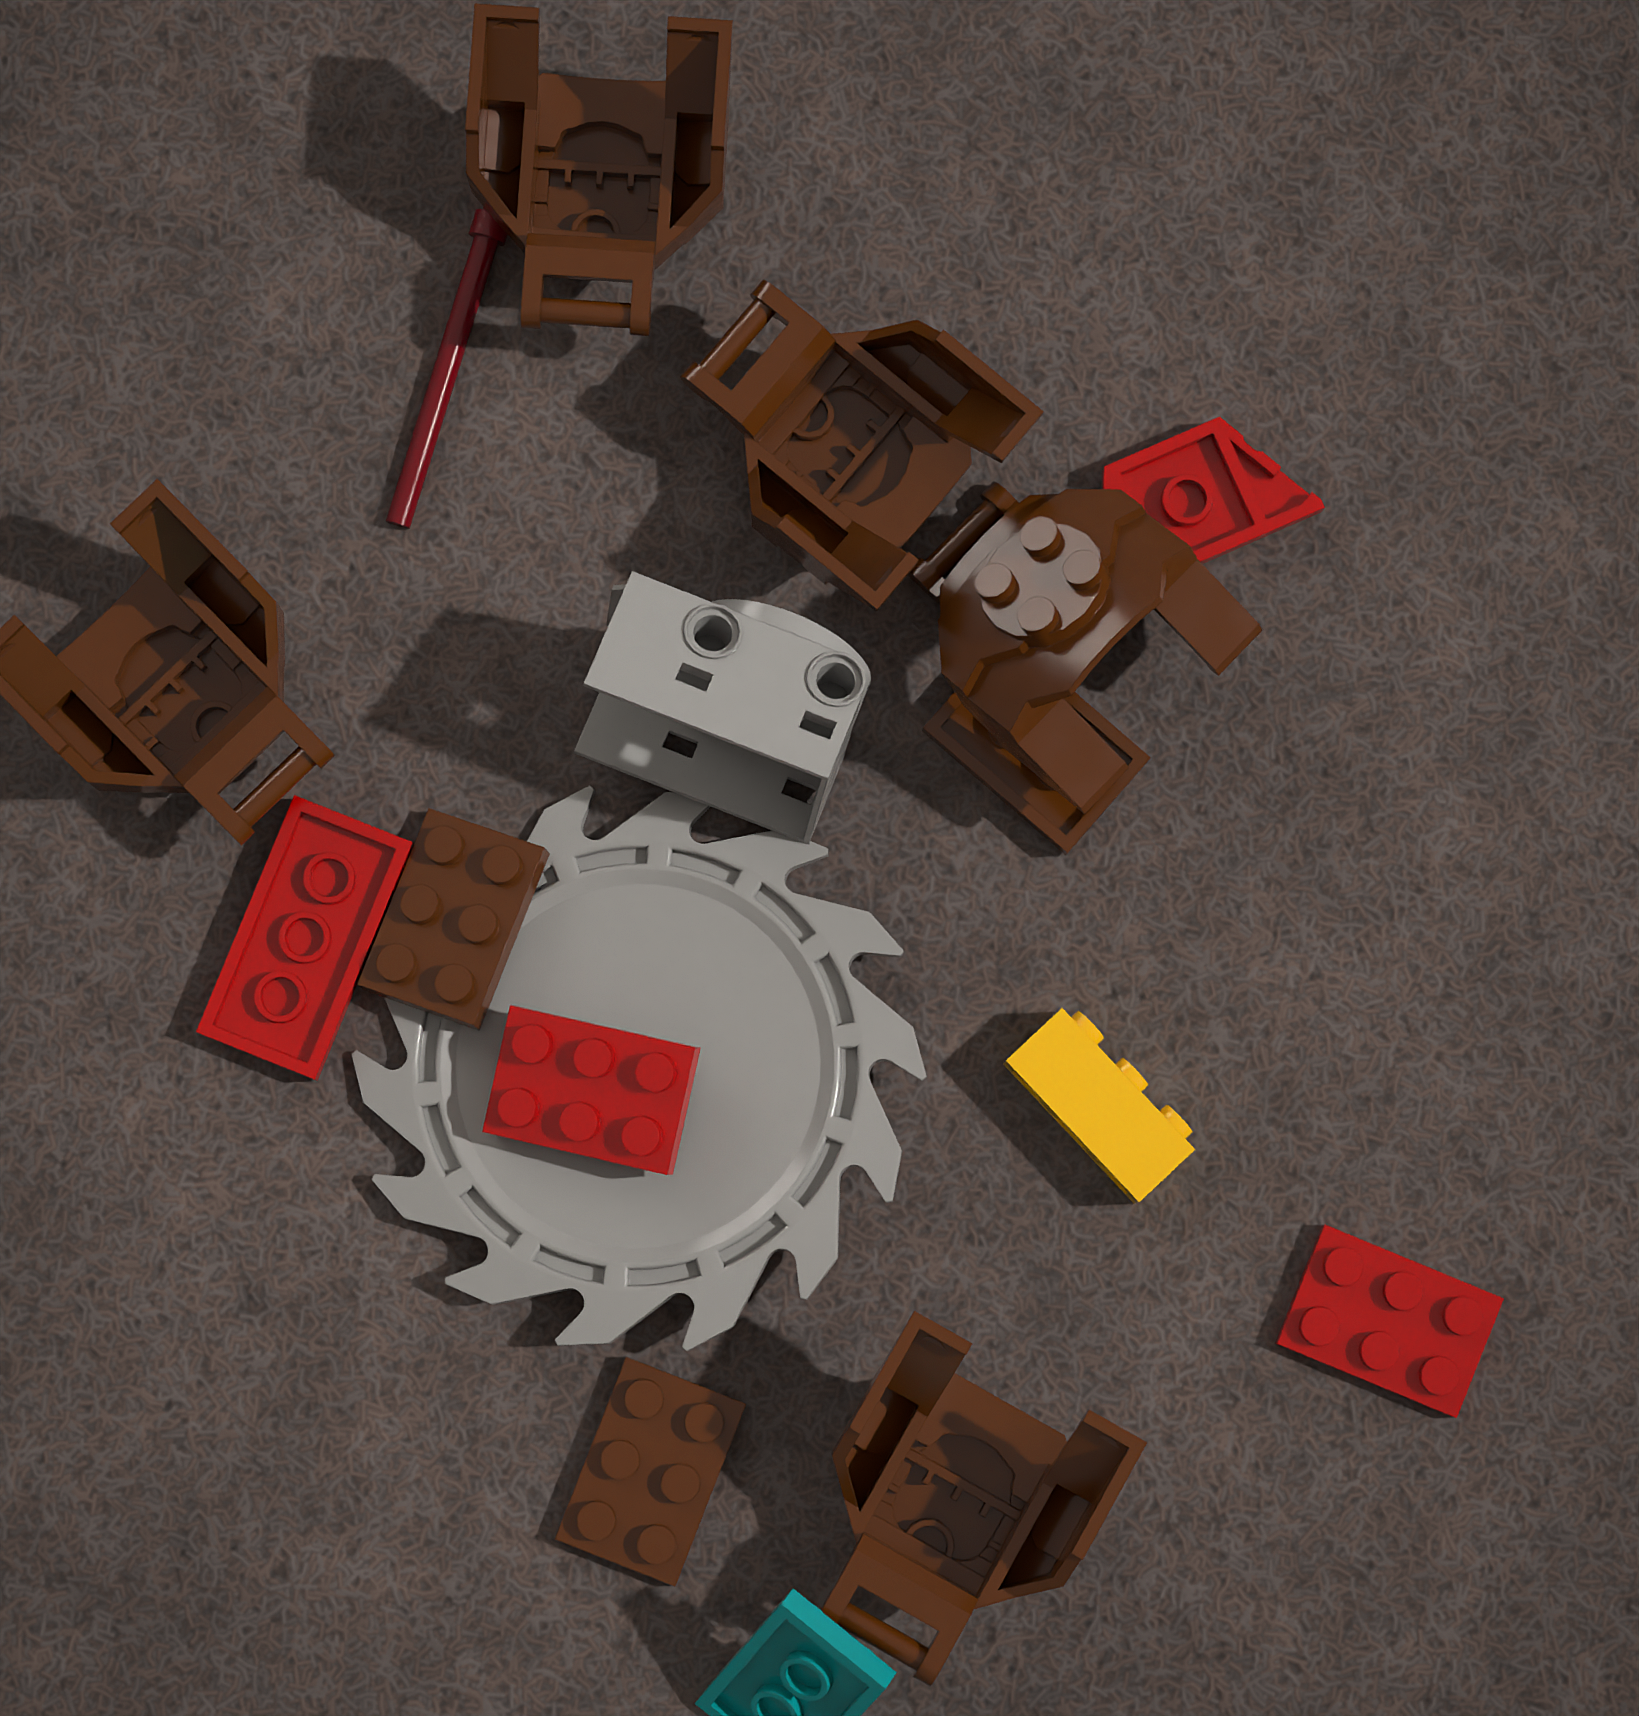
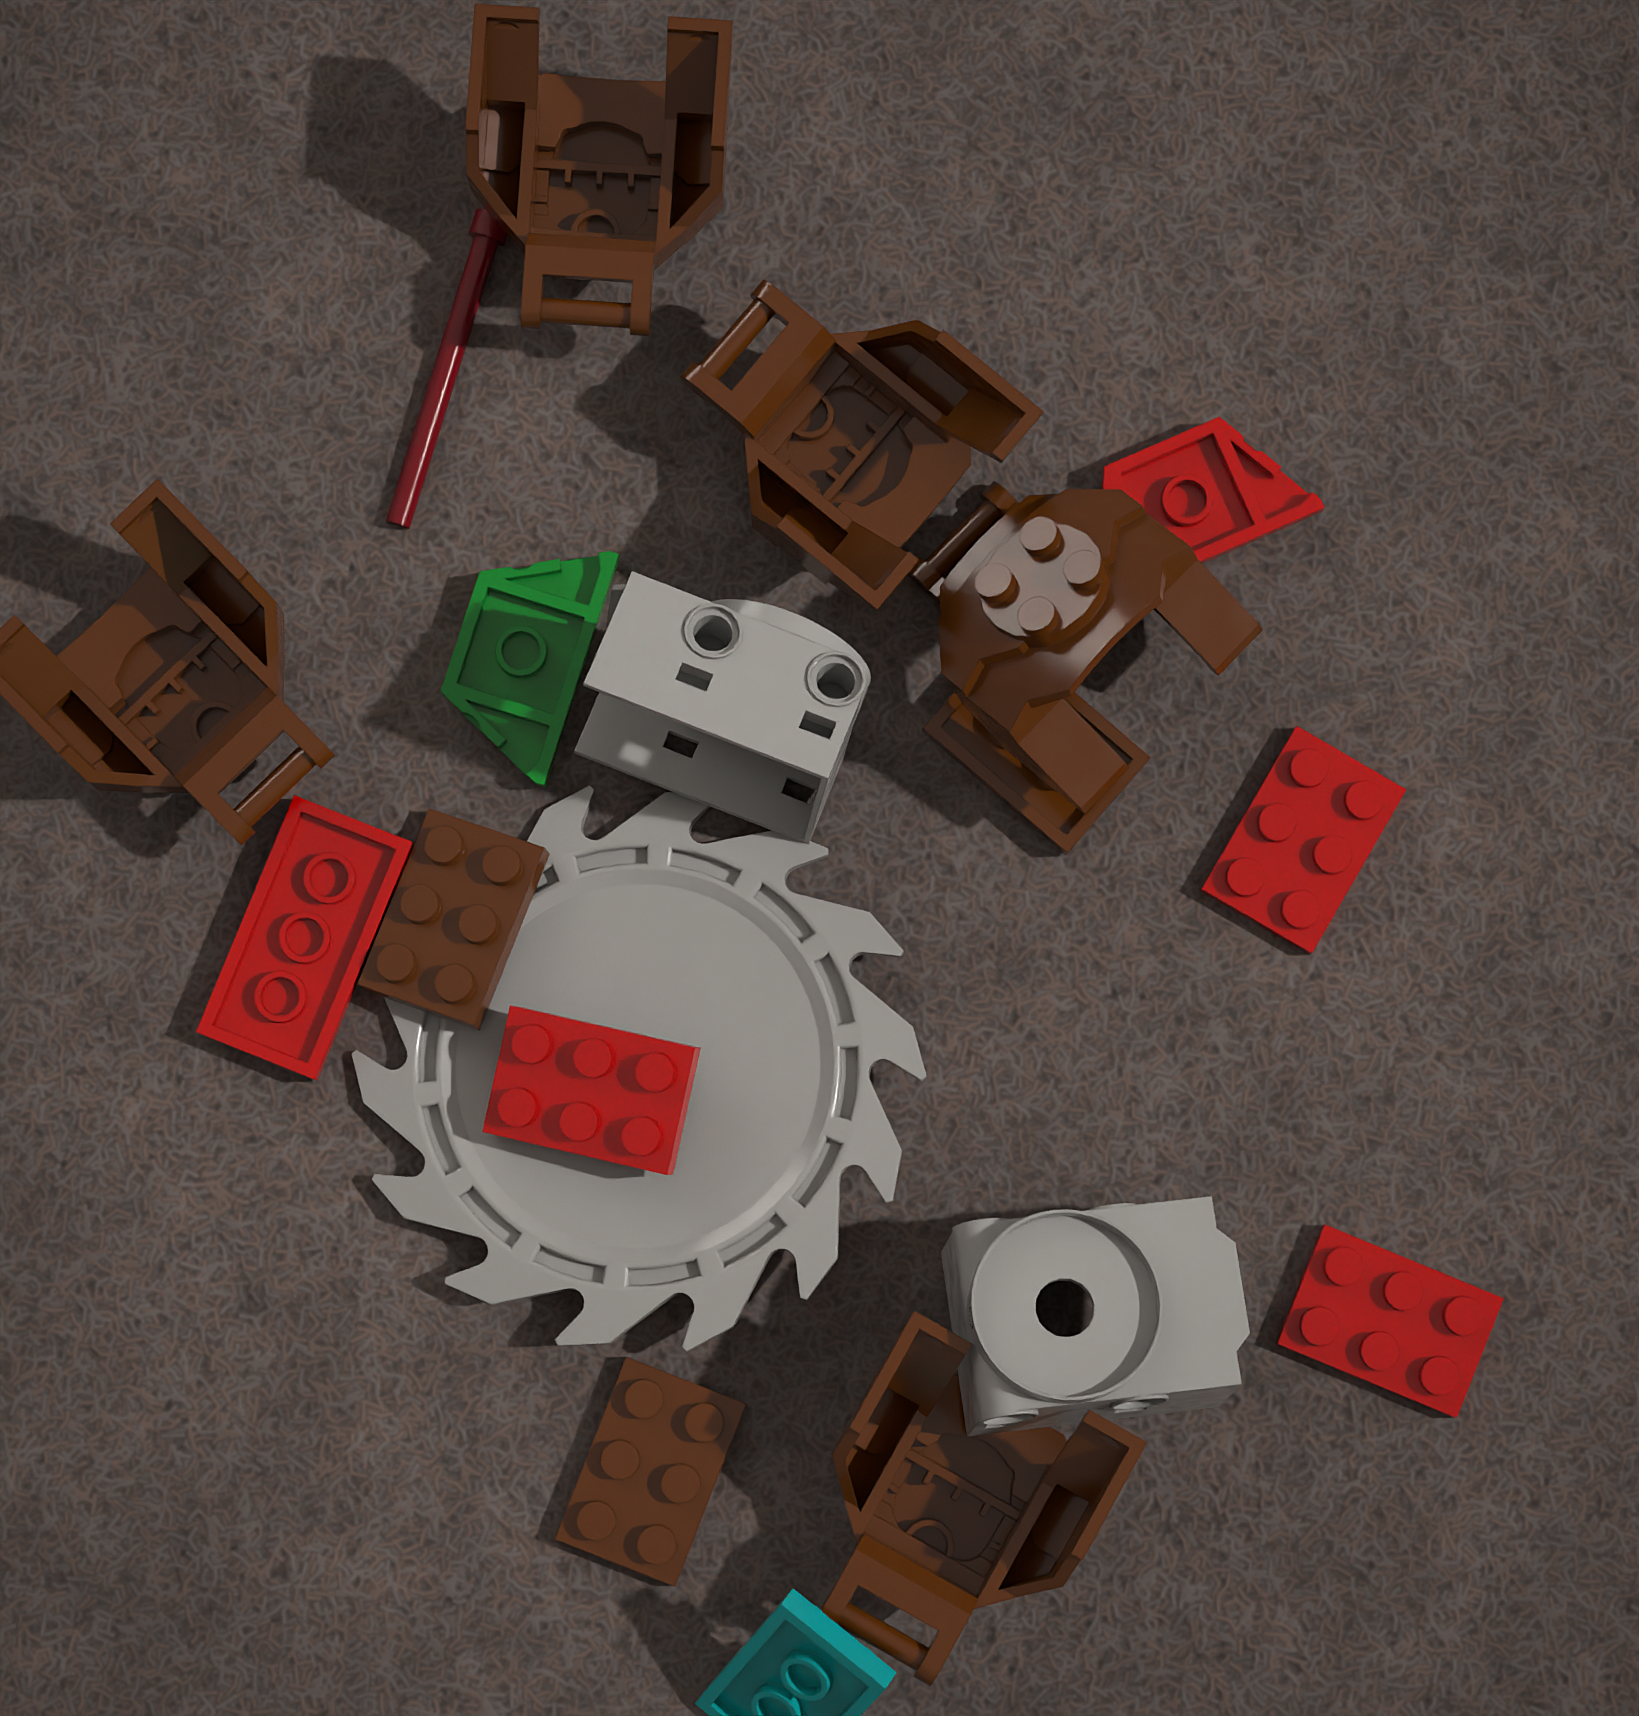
(527, 653): none -> green wing
(1101, 1104): yellow brick -> none
(1159, 1325): none -> light grey piece
(1303, 840): none -> red plate

